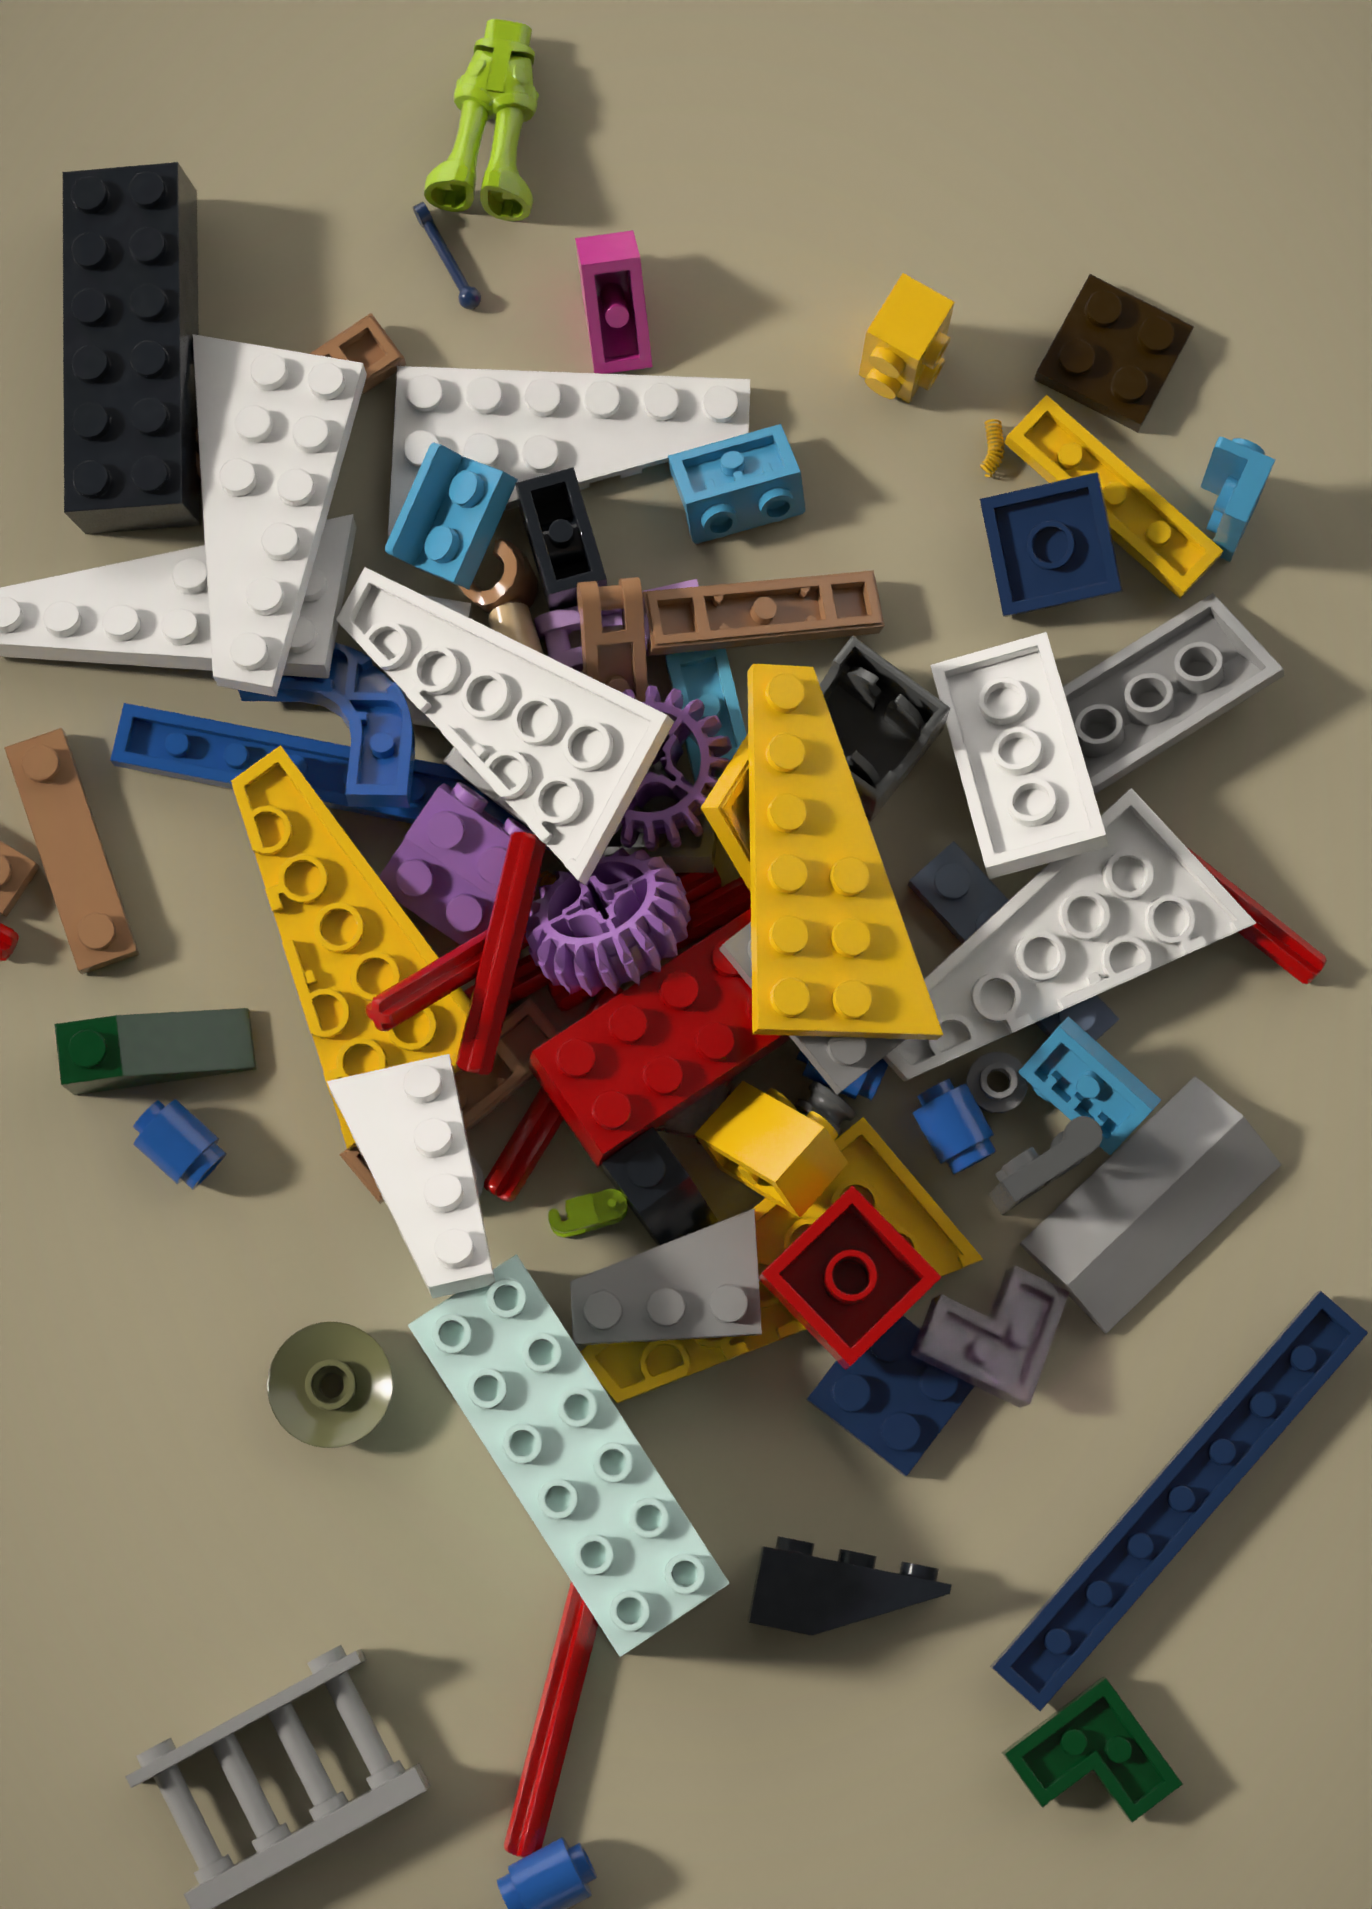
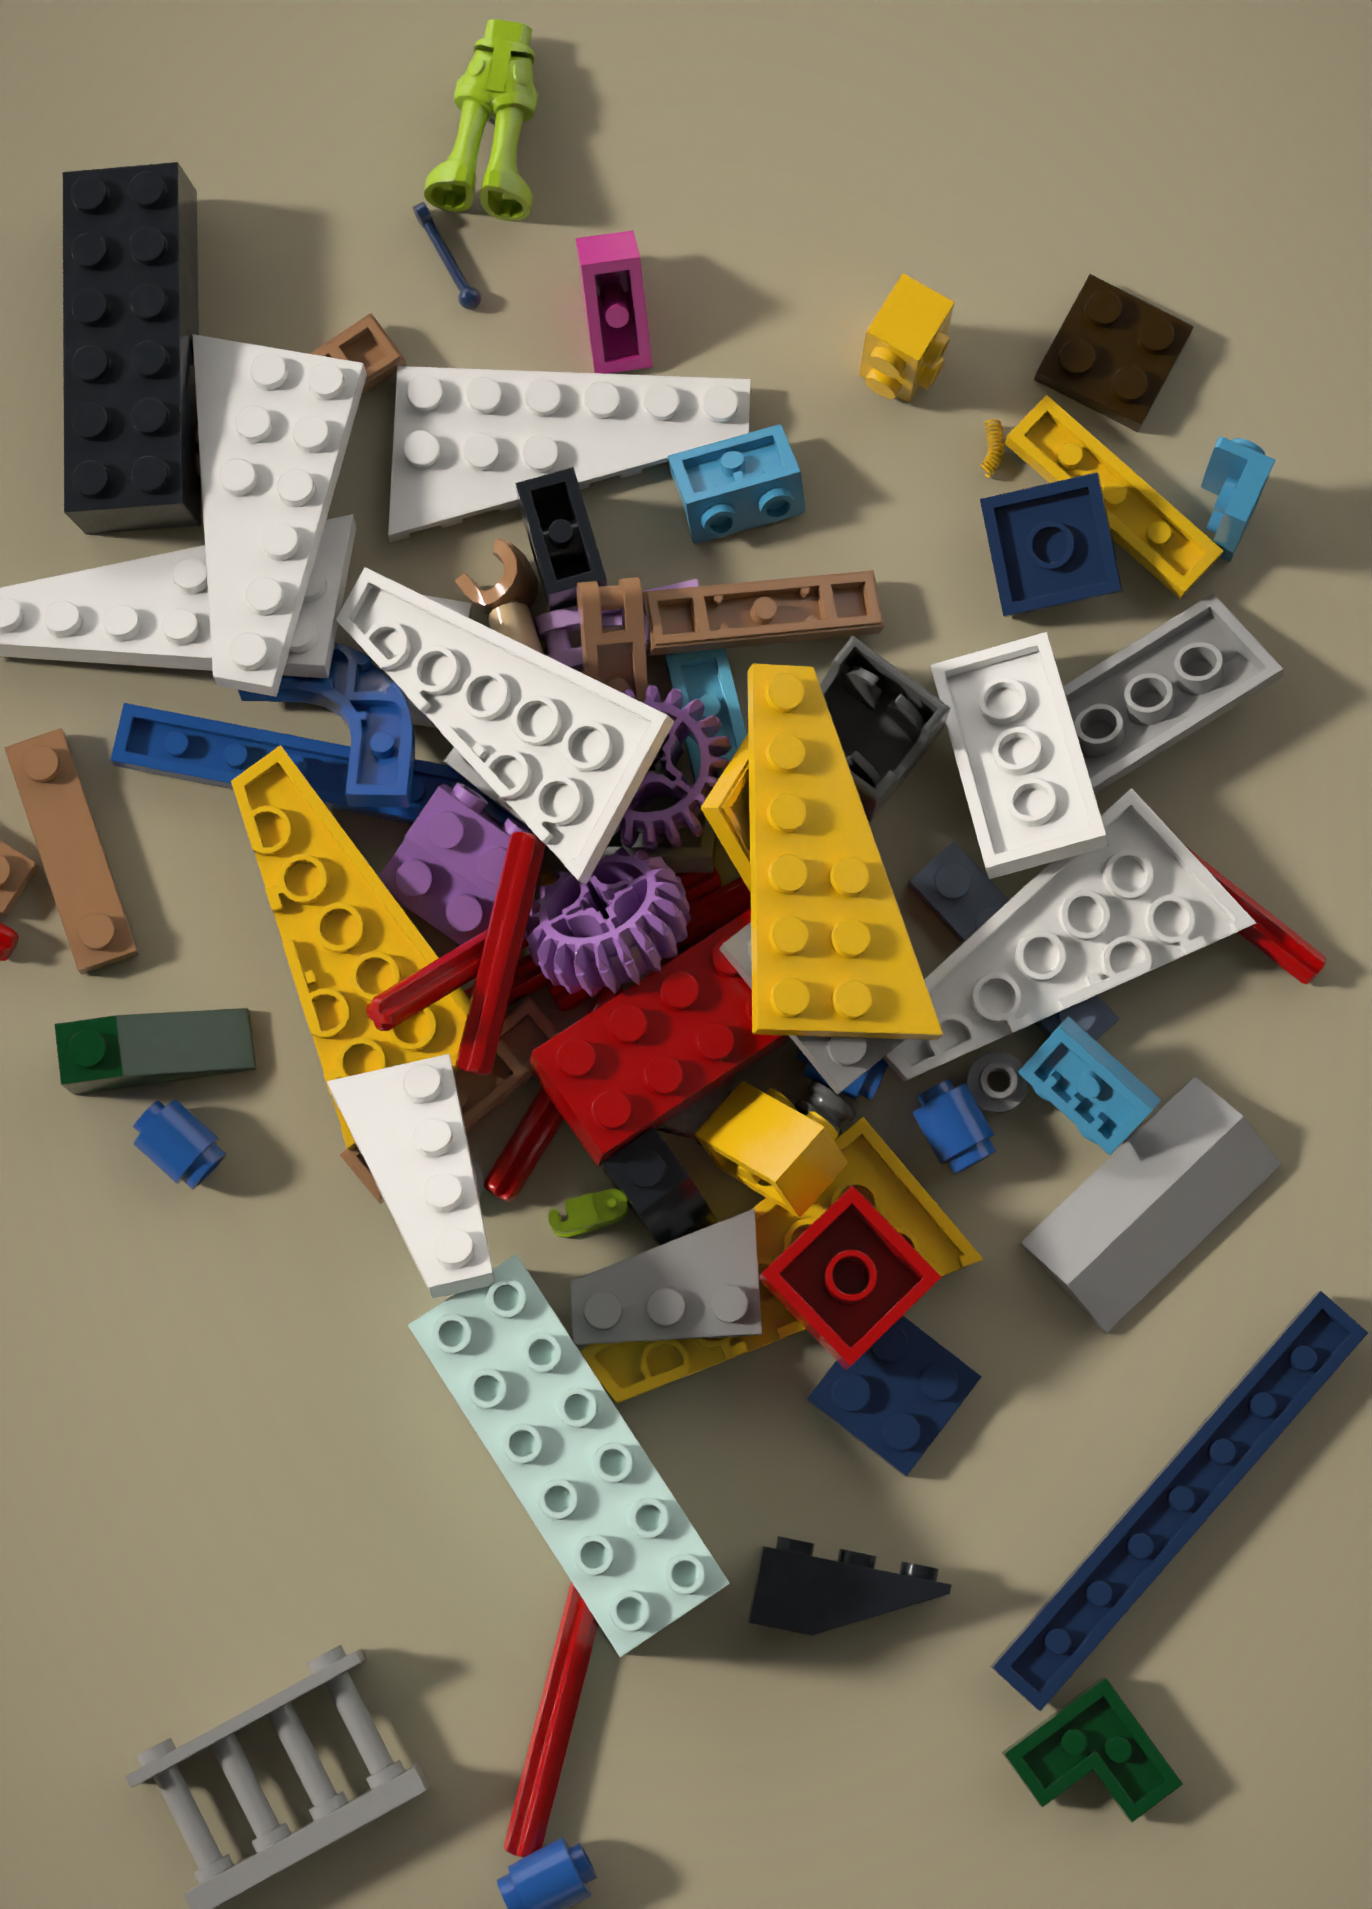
(297, 1379): olive dish -> none
(450, 515): dark azure bracket -> none
(996, 1351): plate -> none
(1031, 1173): dark grey plate -> none

